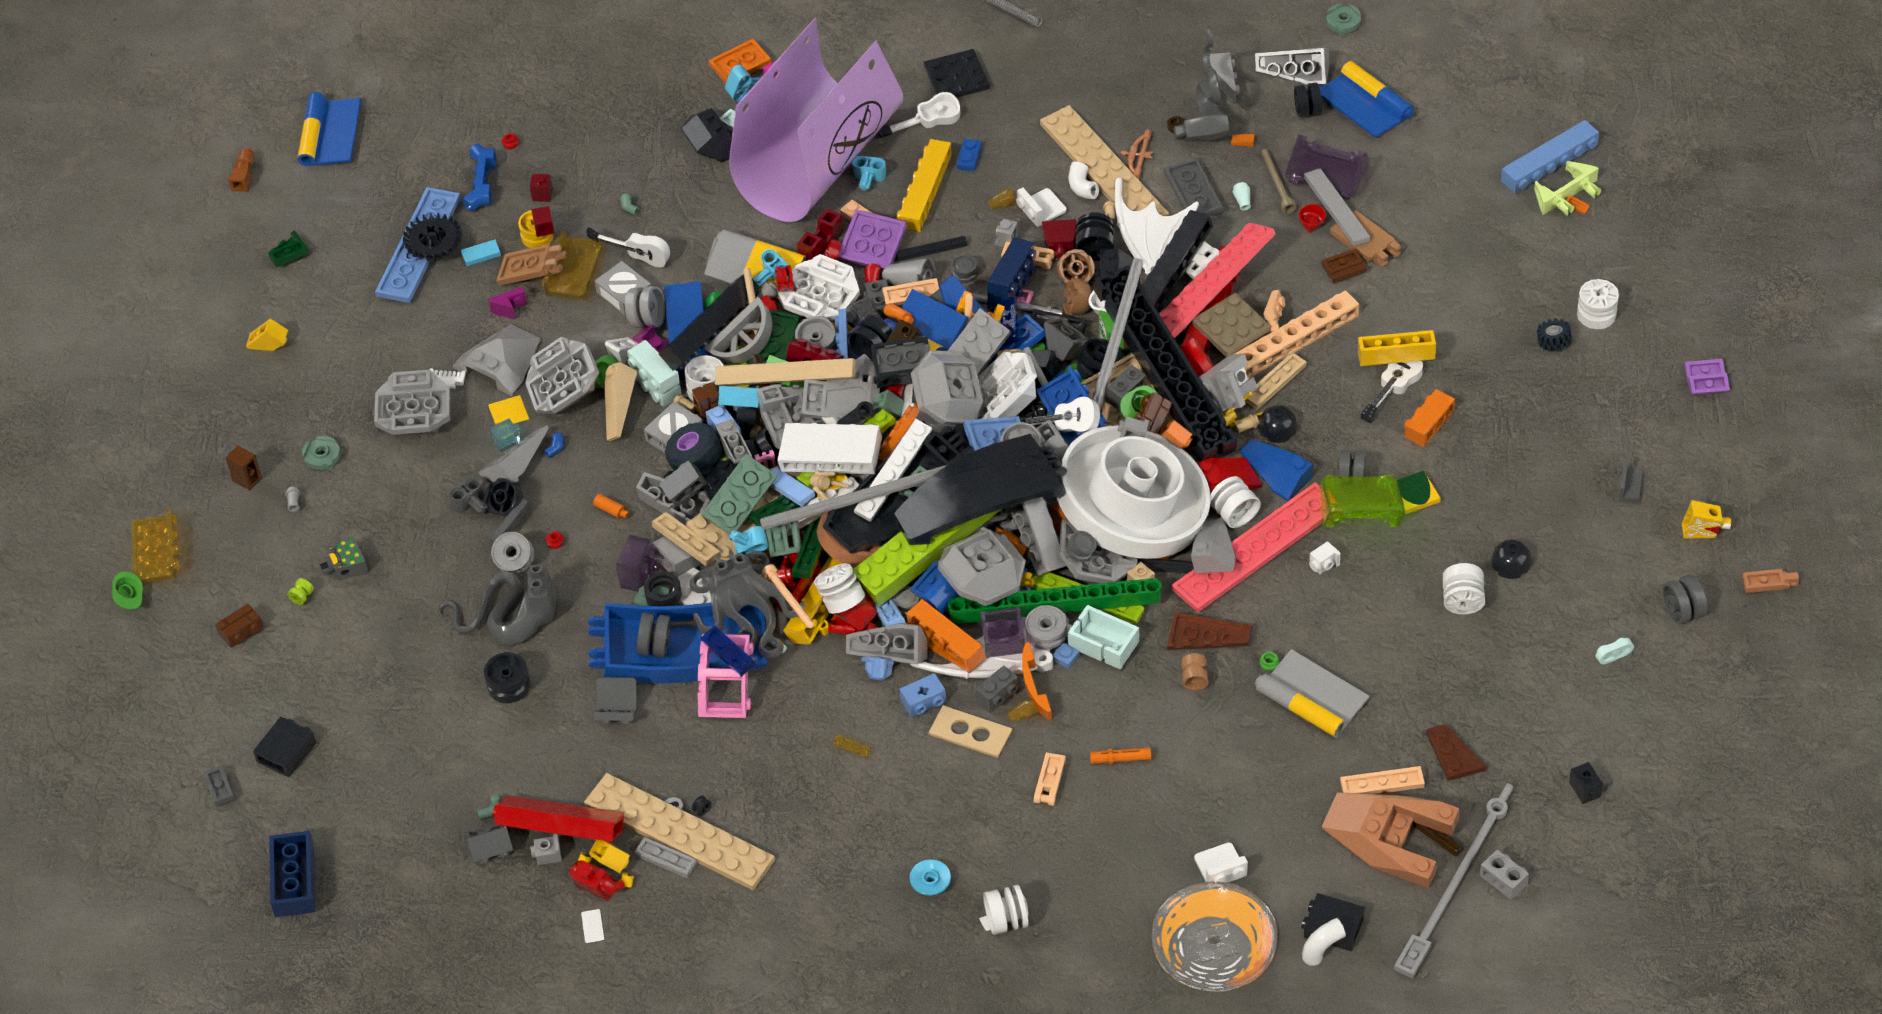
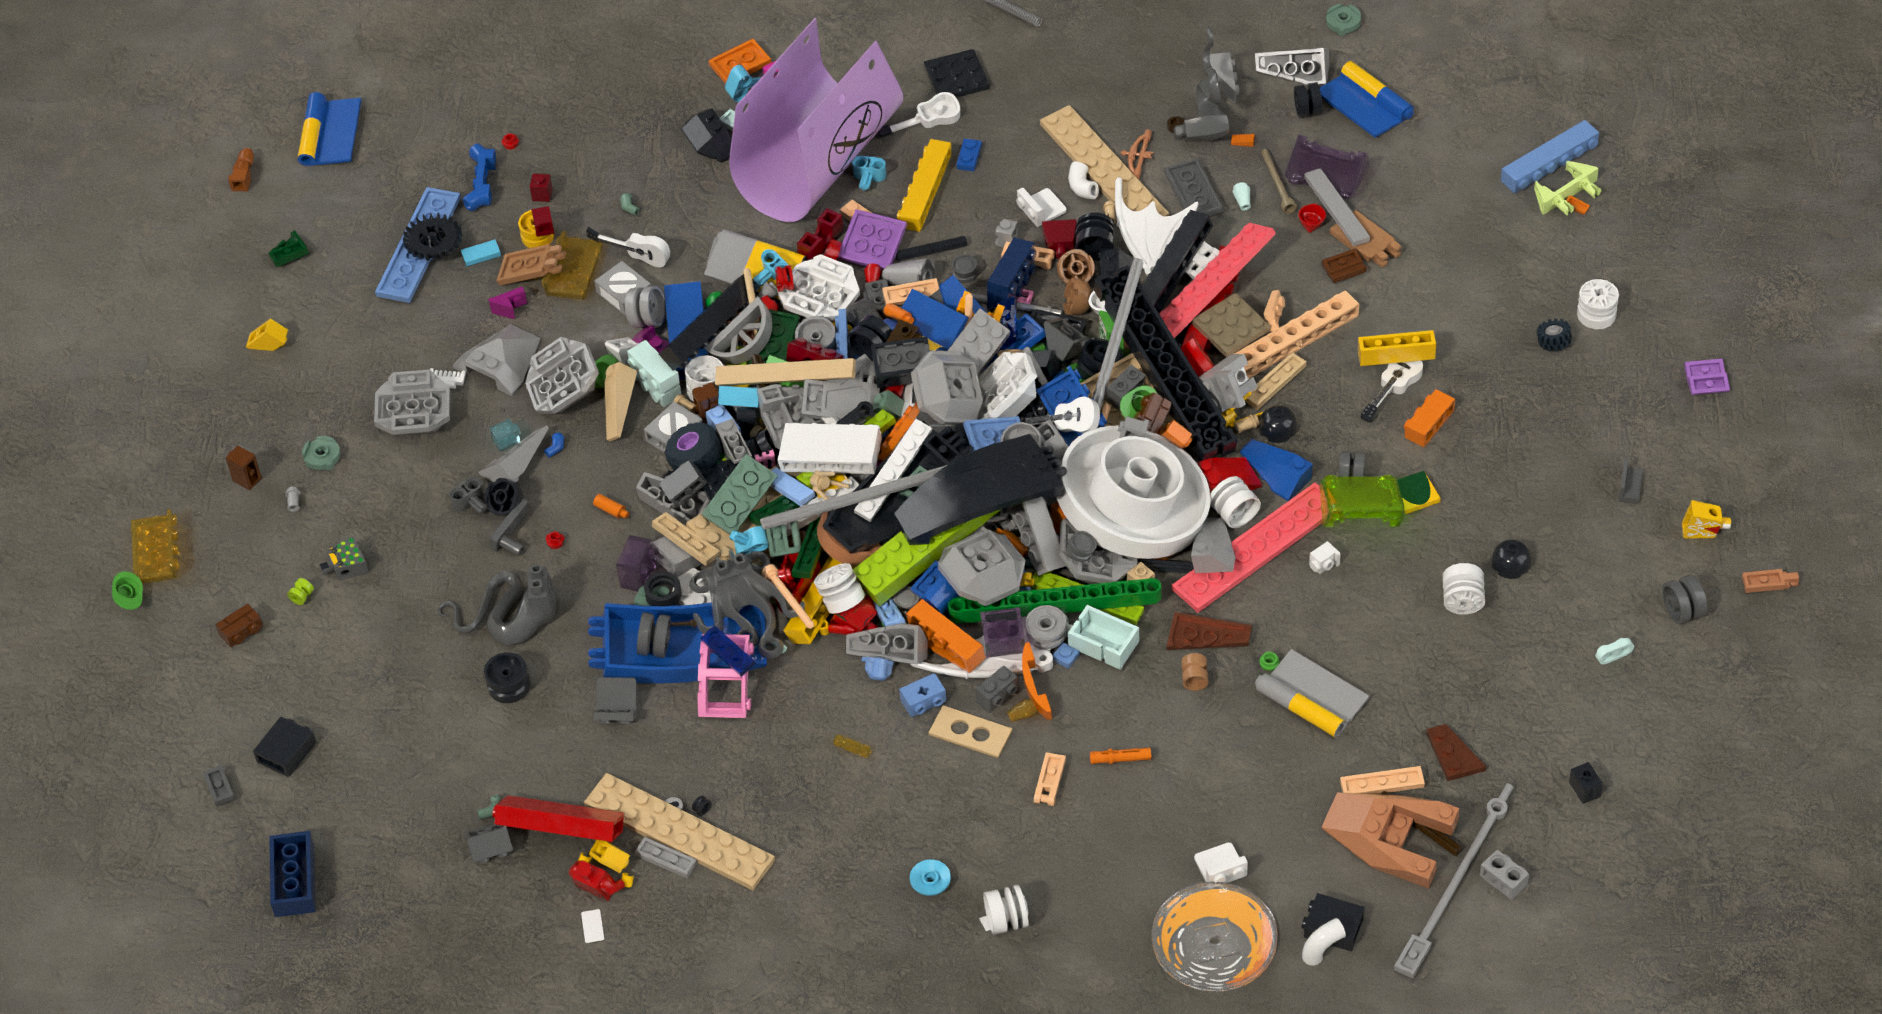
(508, 542): light grey wheel -> none
(509, 408): yellow sticker -> none
(546, 850): light grey brick -> none
(1002, 199): clear yellow cone -> none

